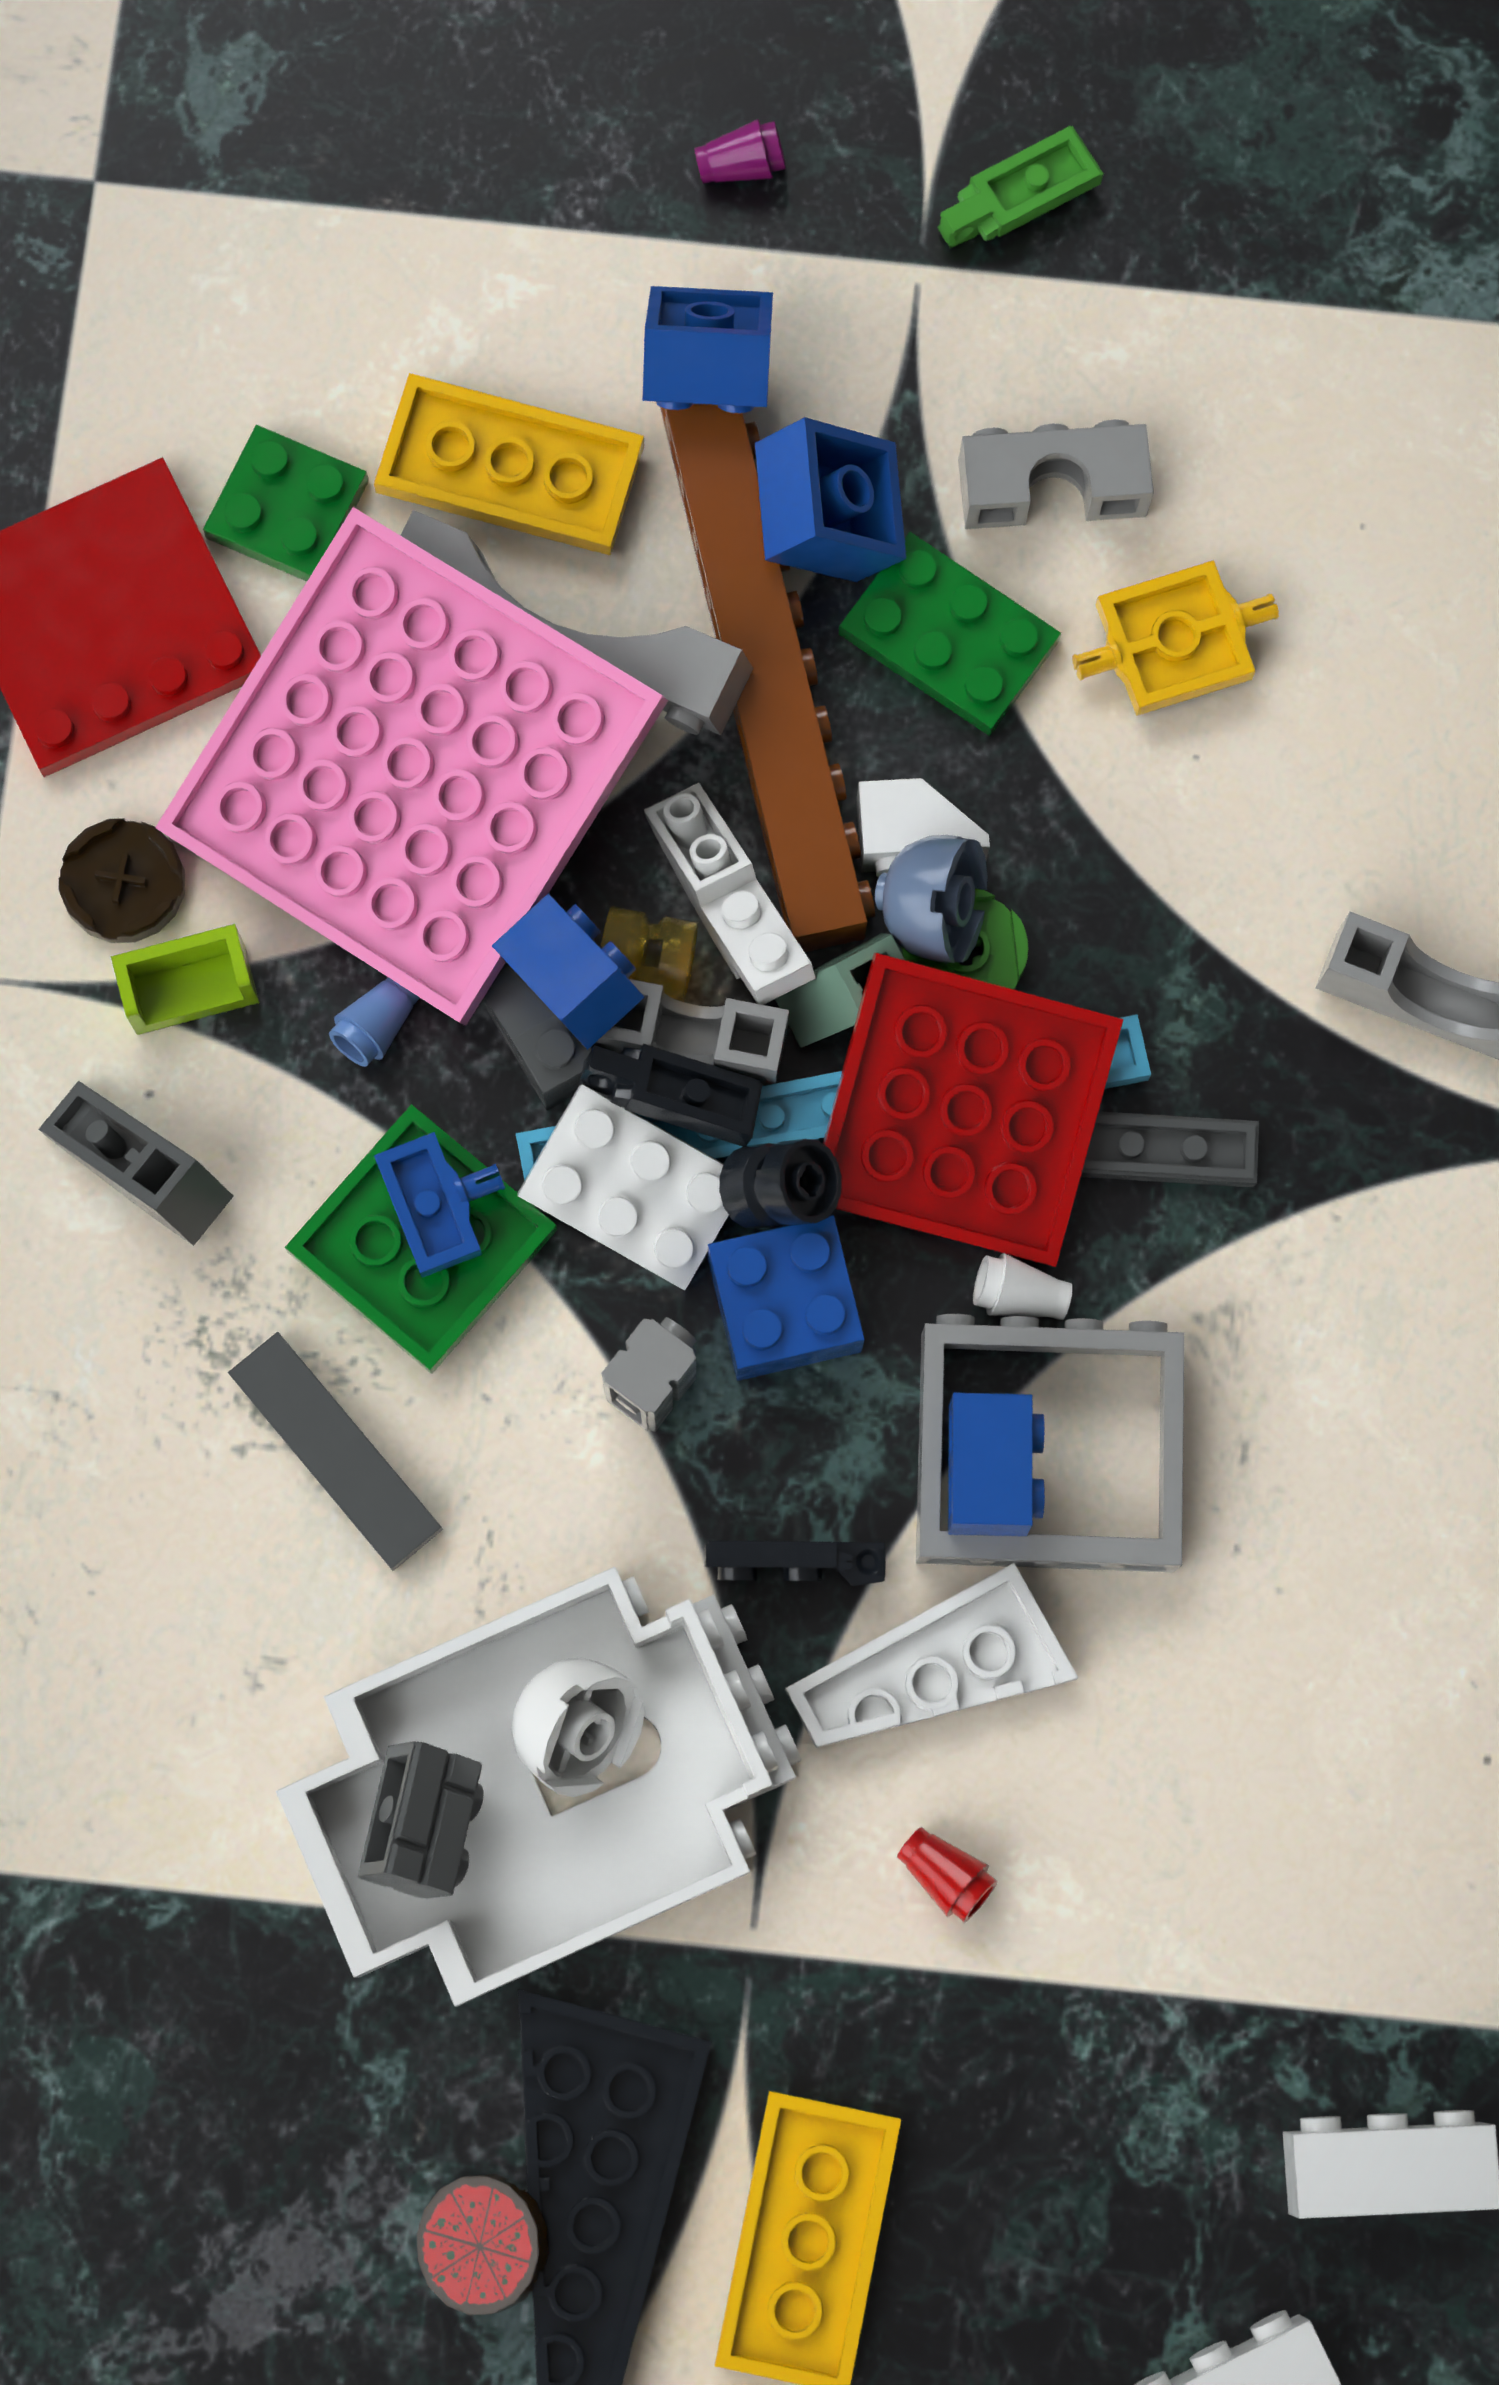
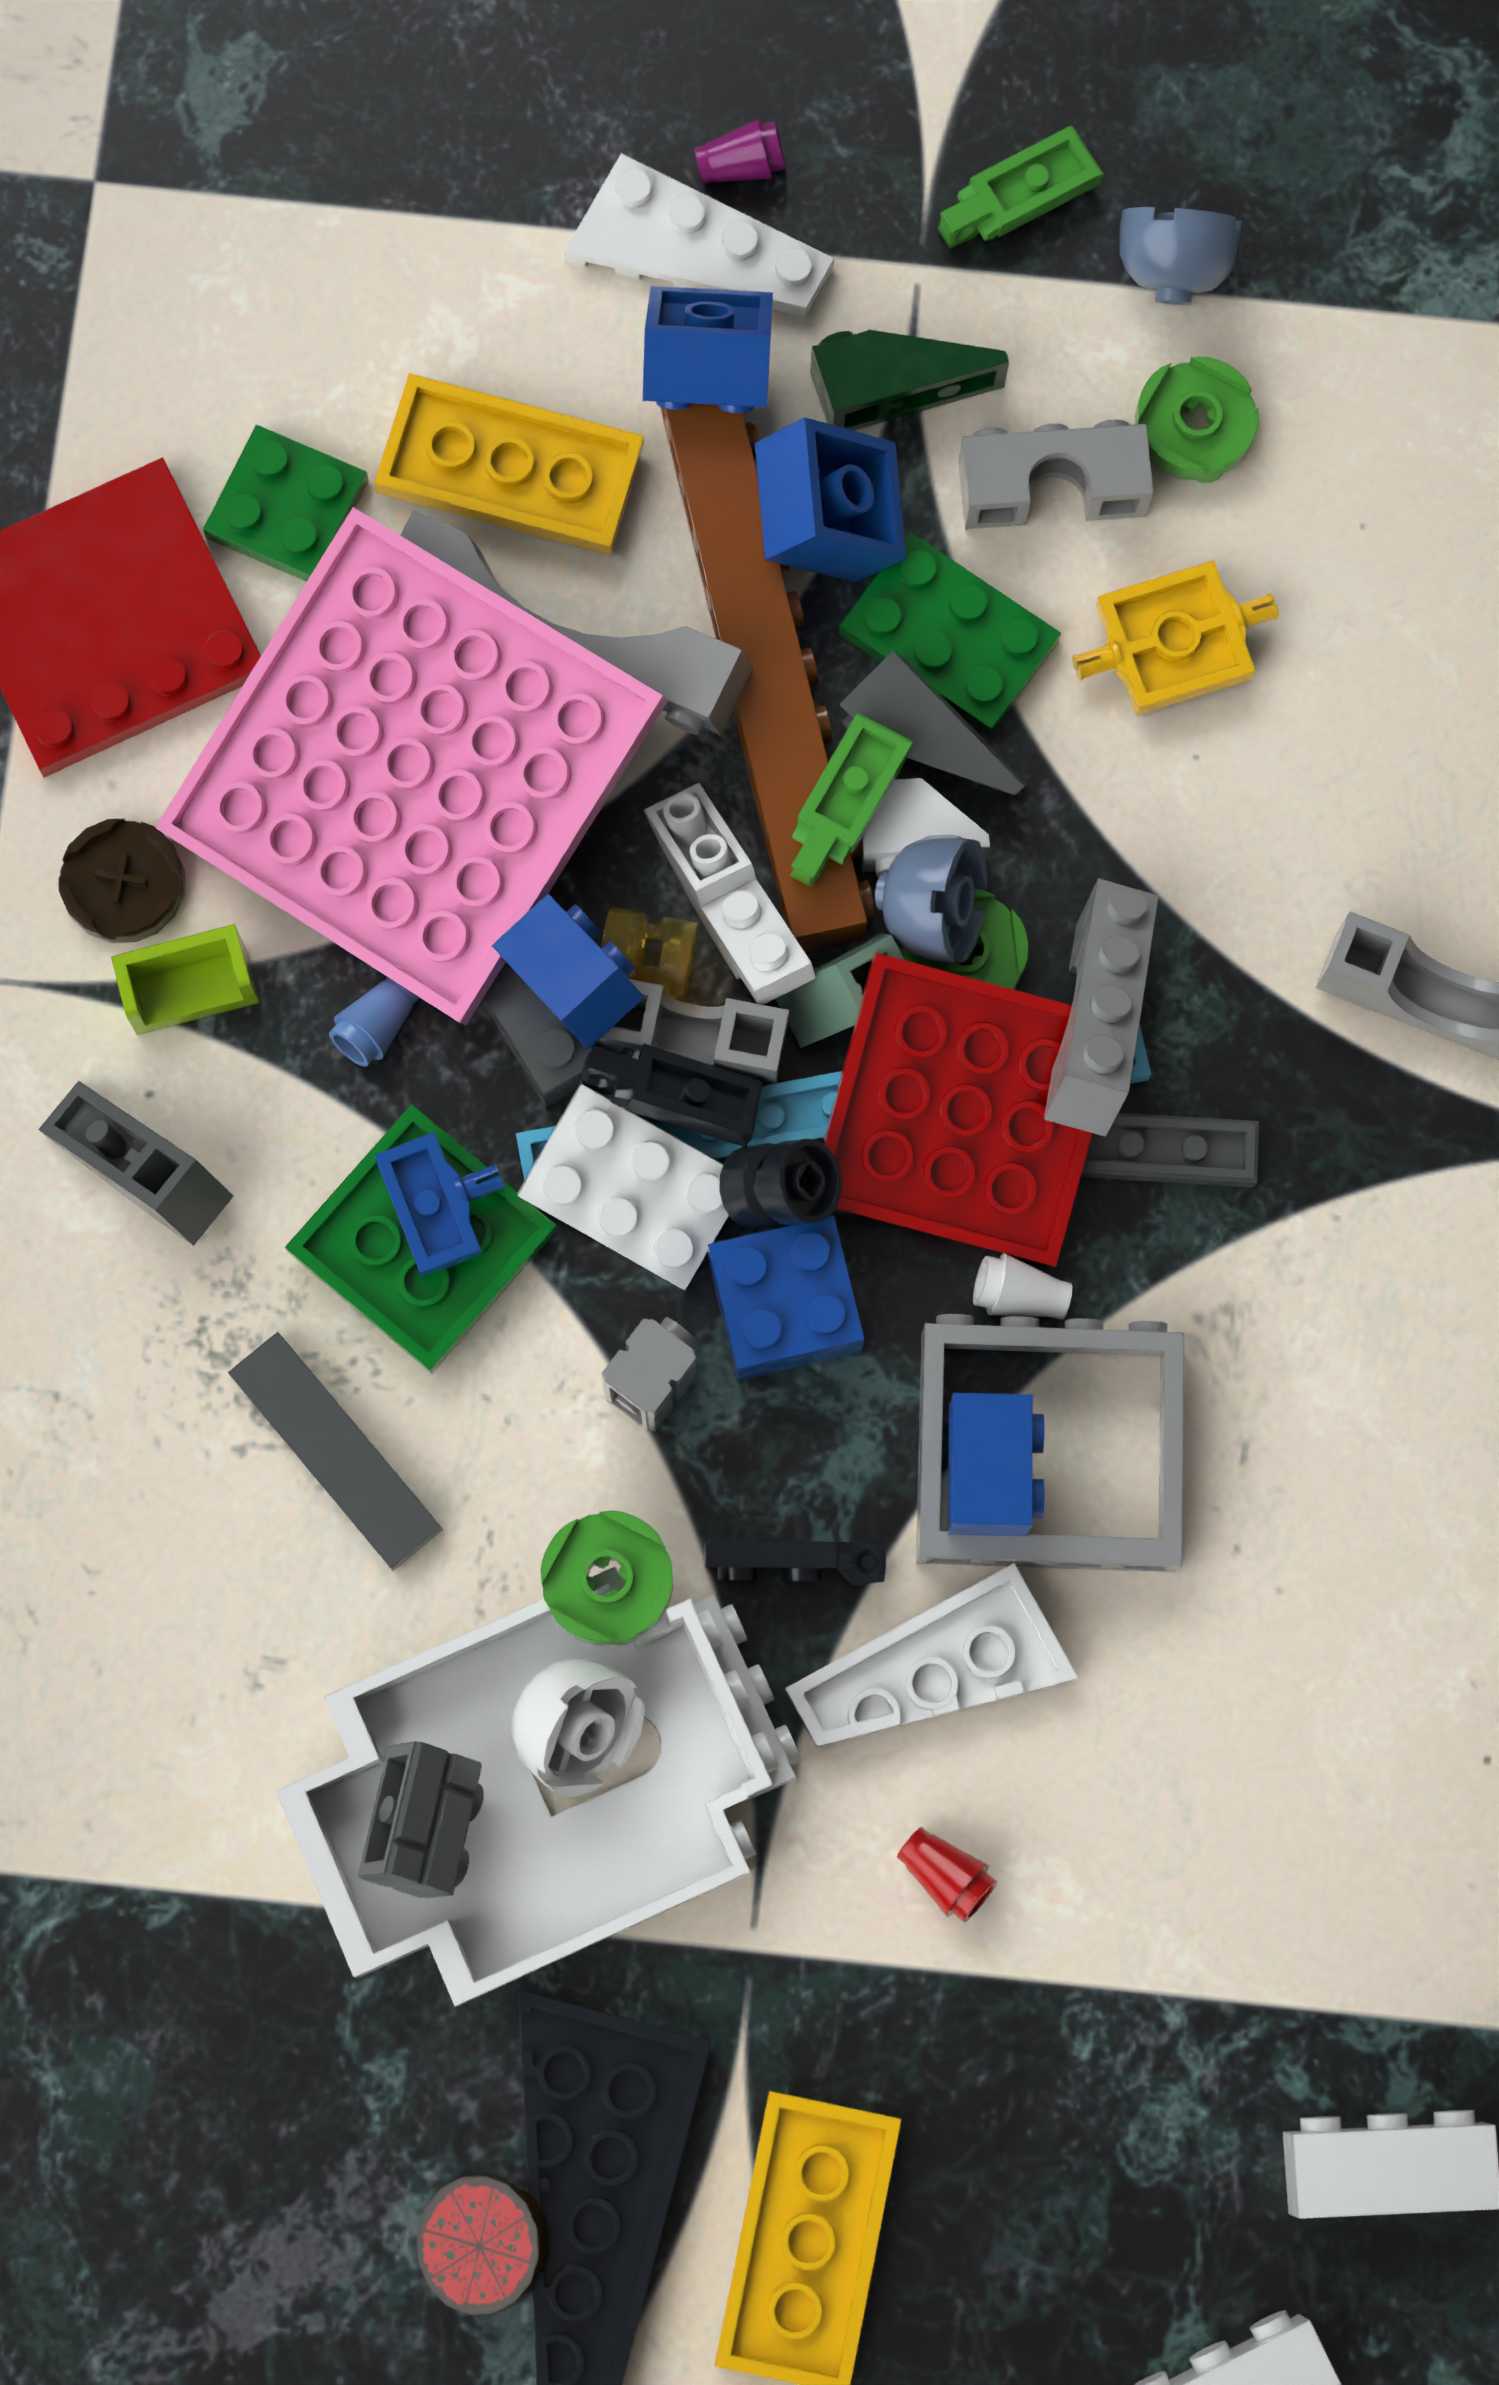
(595, 1542): none -> bright green plate
(682, 236): none -> white wing
(847, 796): none -> bright green hinge
(892, 375): none -> dark green slope
(940, 736): none -> dark grey slope
(1103, 1024): none -> light grey arch
(1178, 251): none -> sand blue cylinder
(1231, 413): none -> bright green plate

